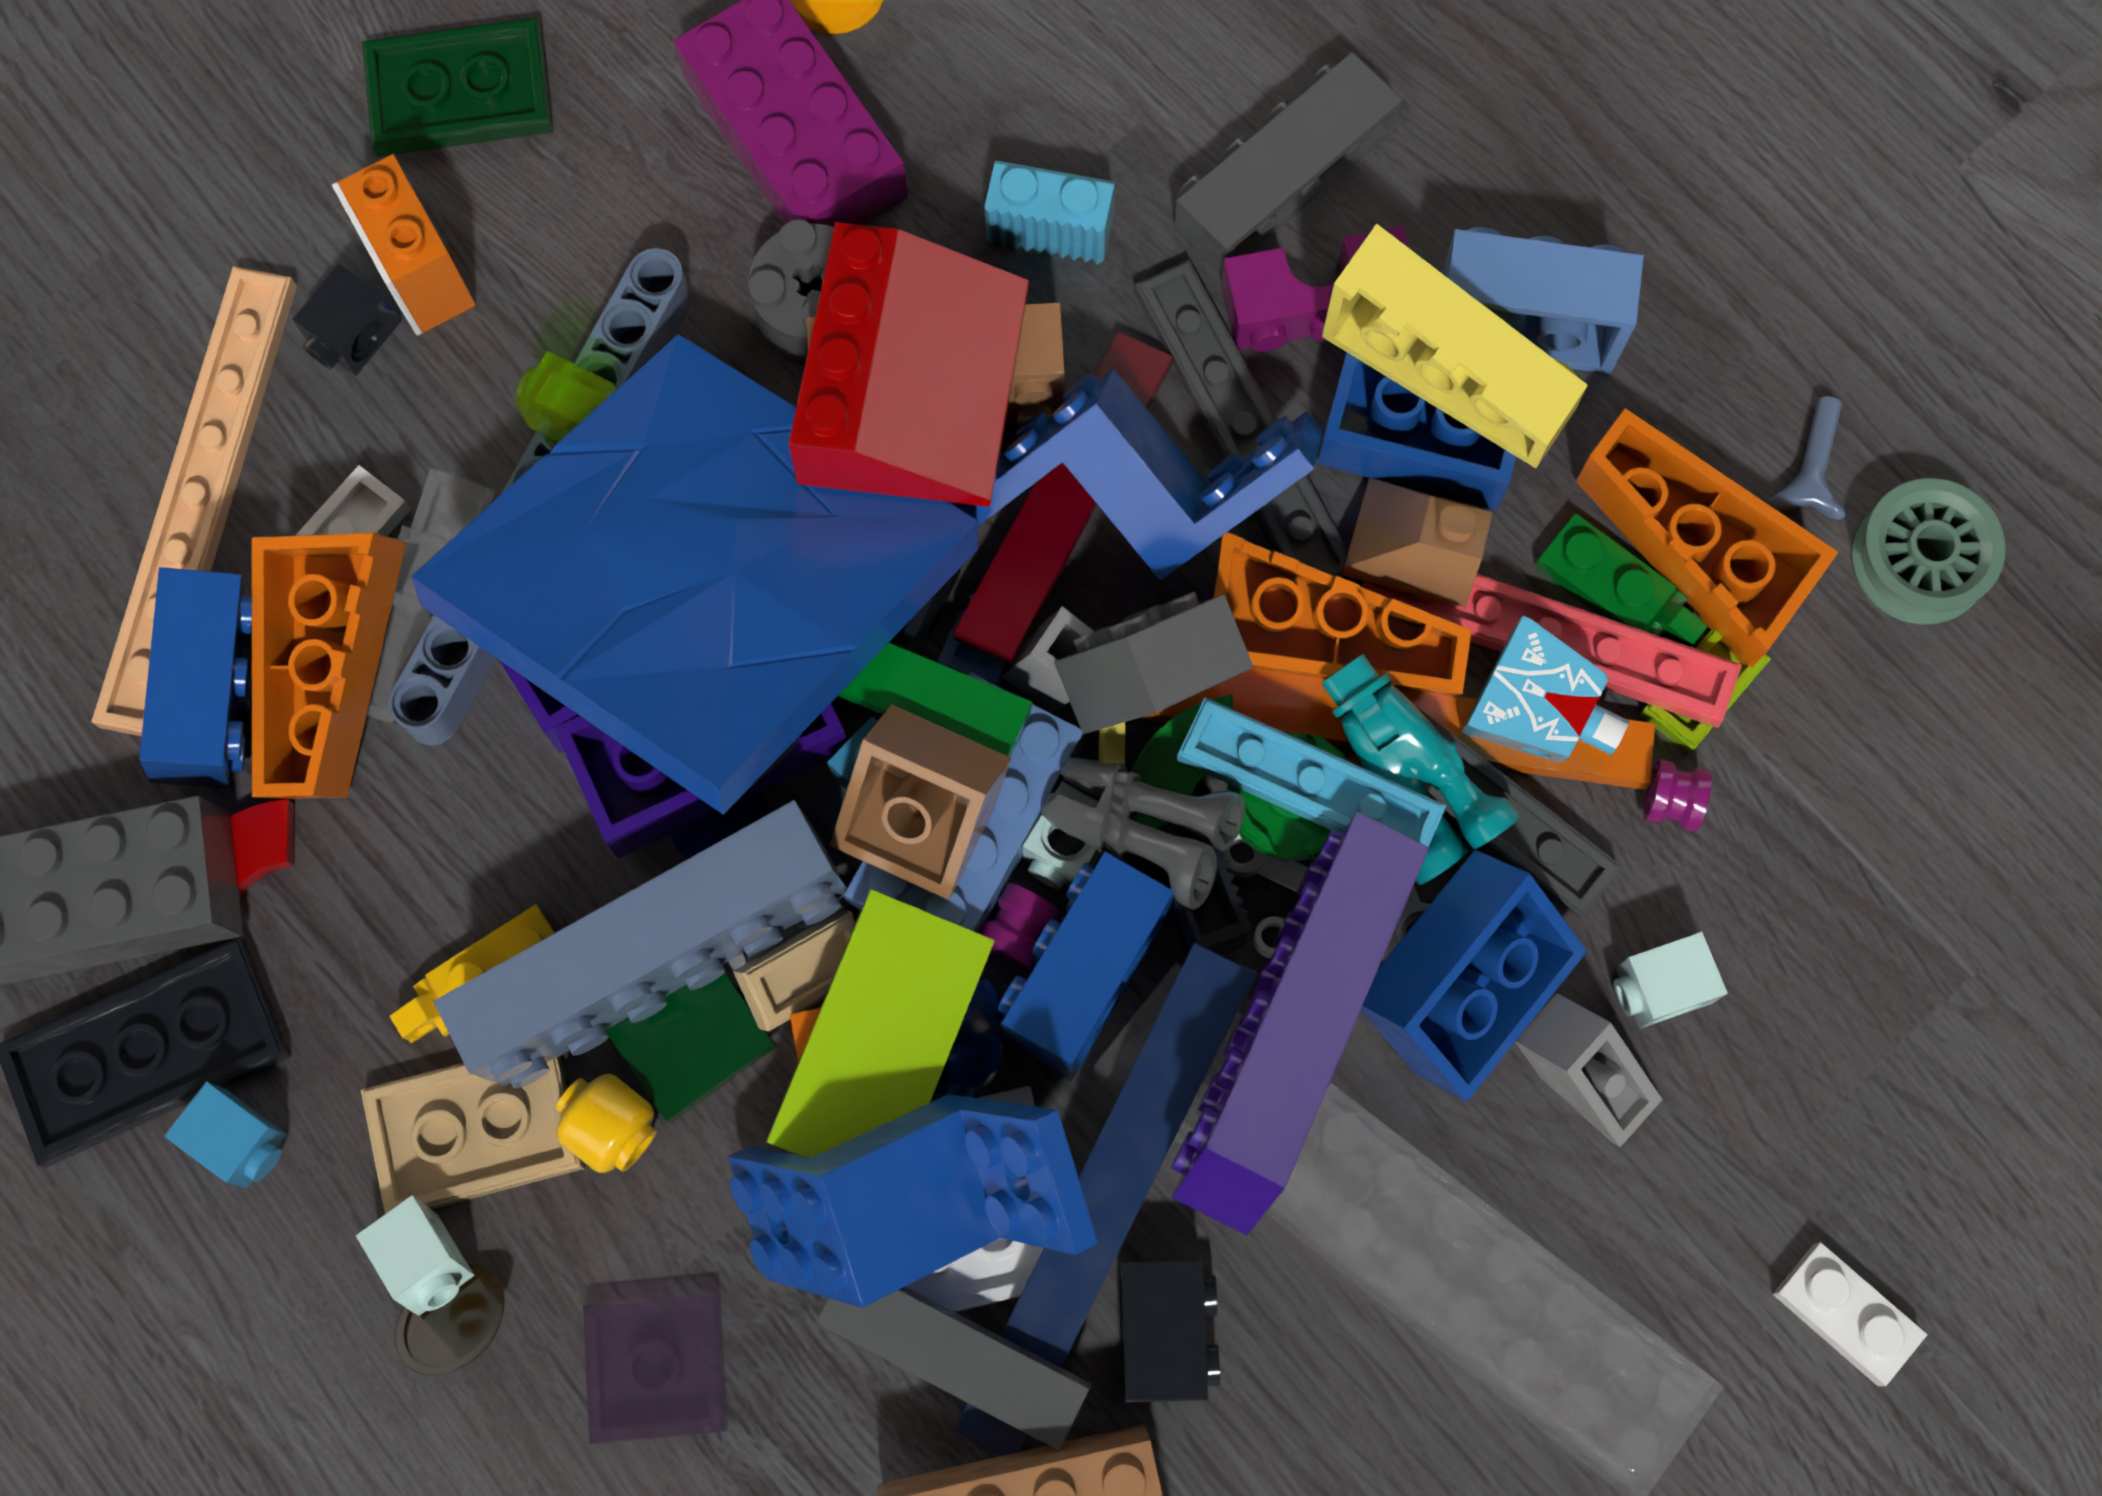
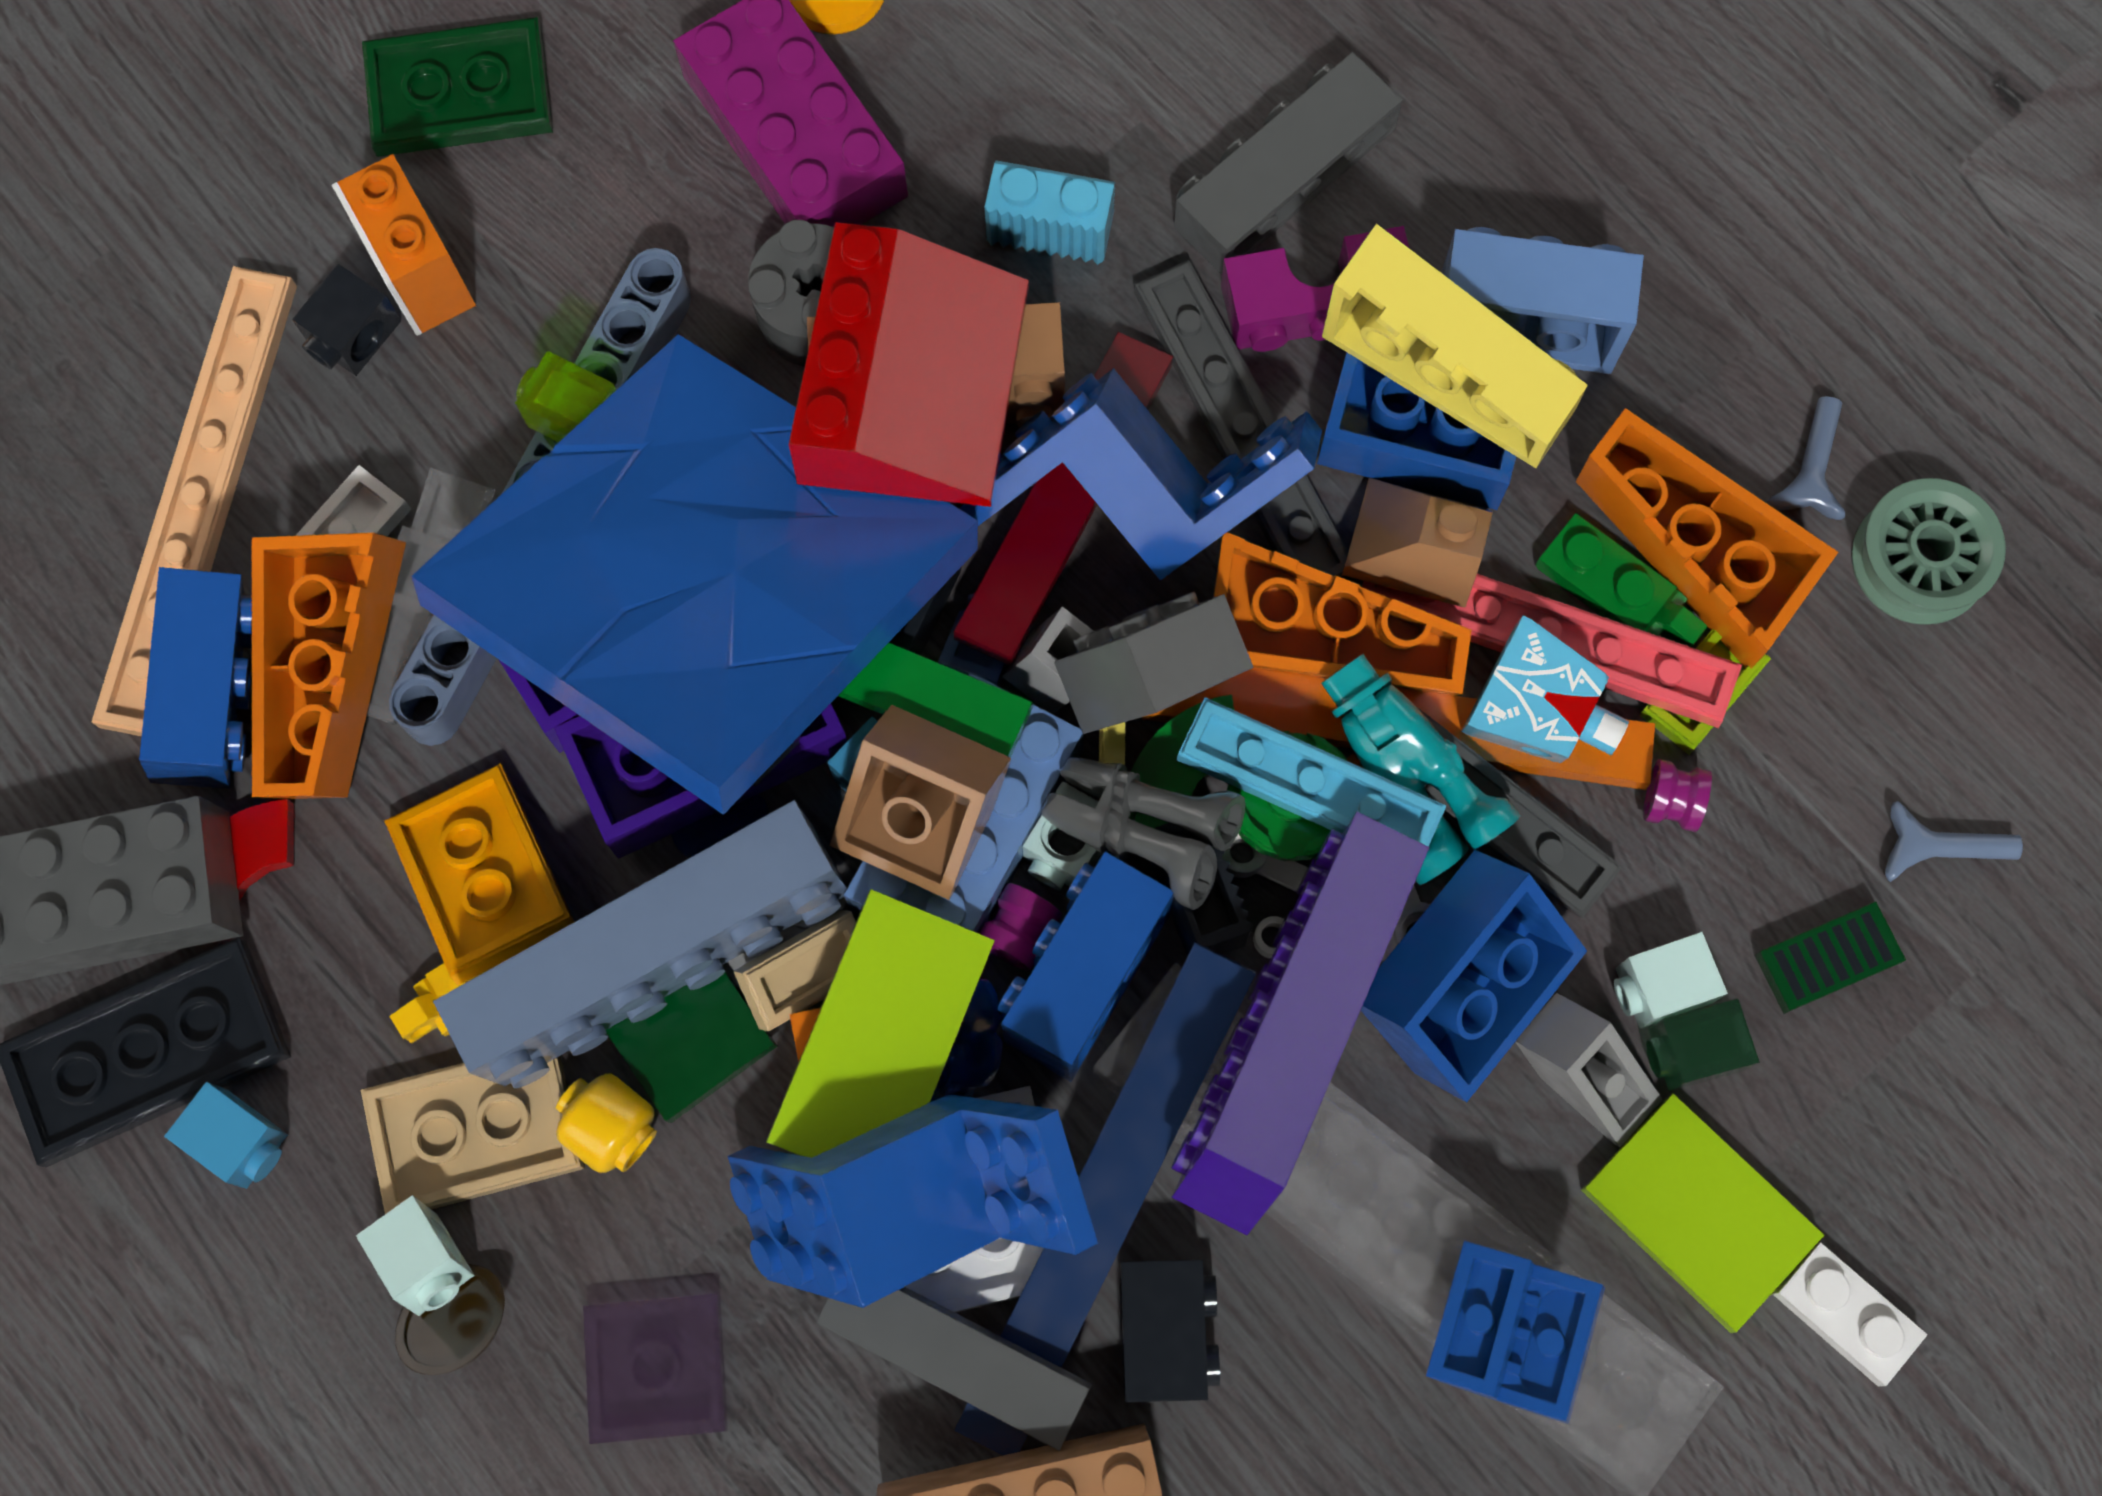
(479, 873): none -> light orange tile
(1516, 1332): none -> blue slope
(1701, 1045): none -> clear green brick
(1702, 1213): none -> lime tile
(1830, 957): none -> dark green tile
(1919, 843): none -> sand blue piece

